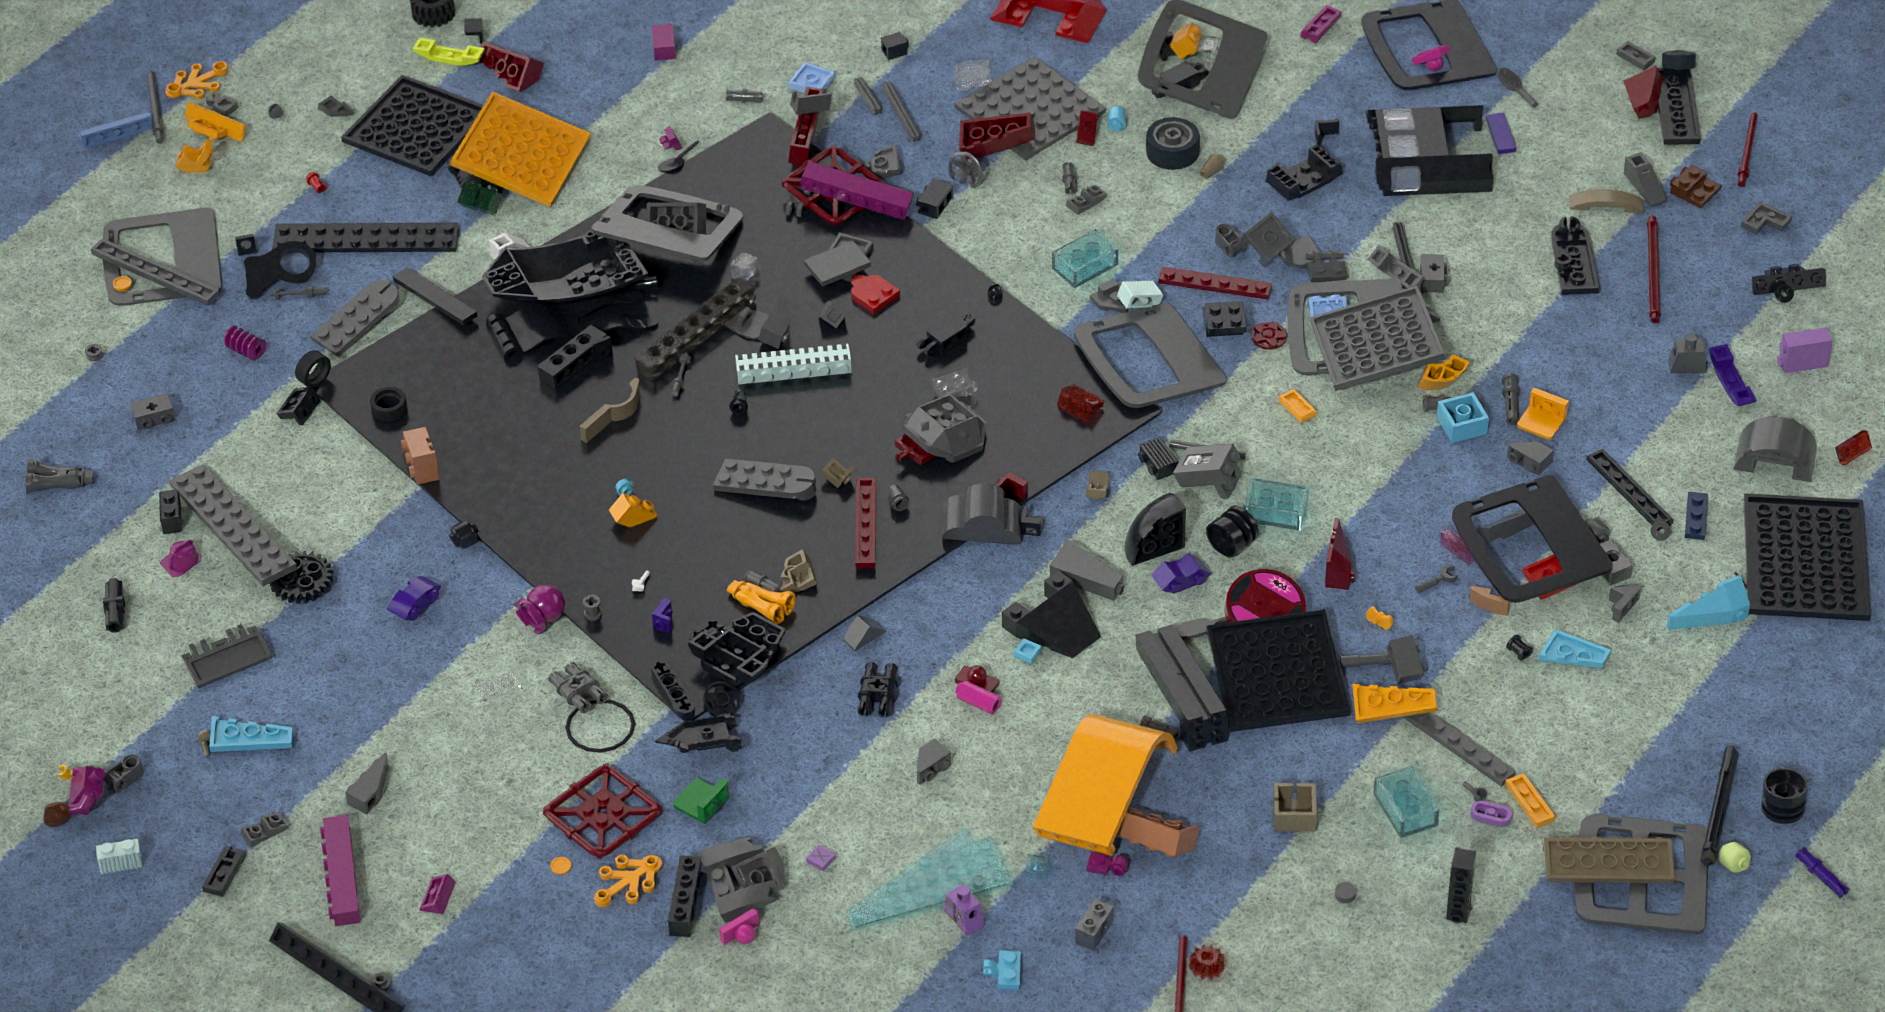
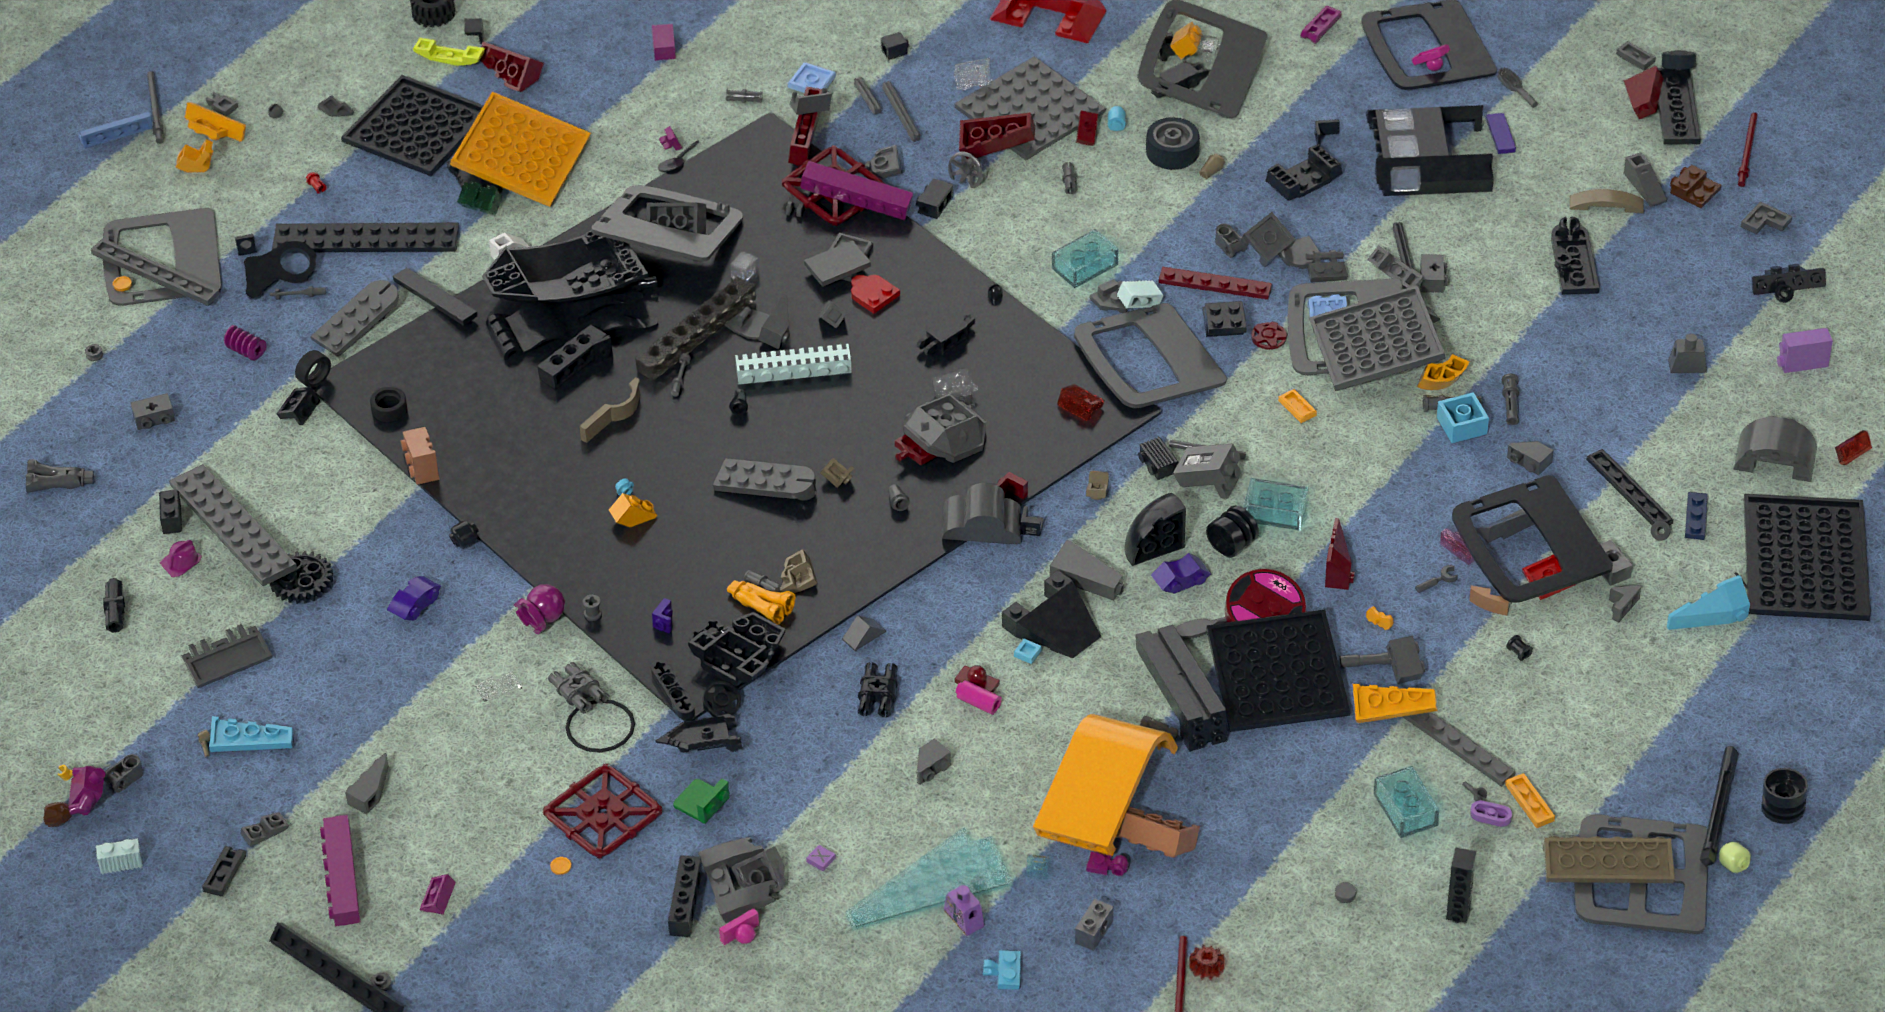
(177, 89): light orange plant -> none
(628, 878): light orange plant -> none
(638, 585): white hand -> none
(865, 522): dark red plate -> none
(1088, 198): dark grey slope -> none
(1298, 813): dark tan piece -> none
(1544, 414): light orange bracket -> none
(1574, 651): medium azure wing -> none
(1599, 529): dark grey head -> none
(1652, 226): dark red piece -> none
(1729, 377): dark purple slope -> none
(1827, 877): dark purple pin -> none

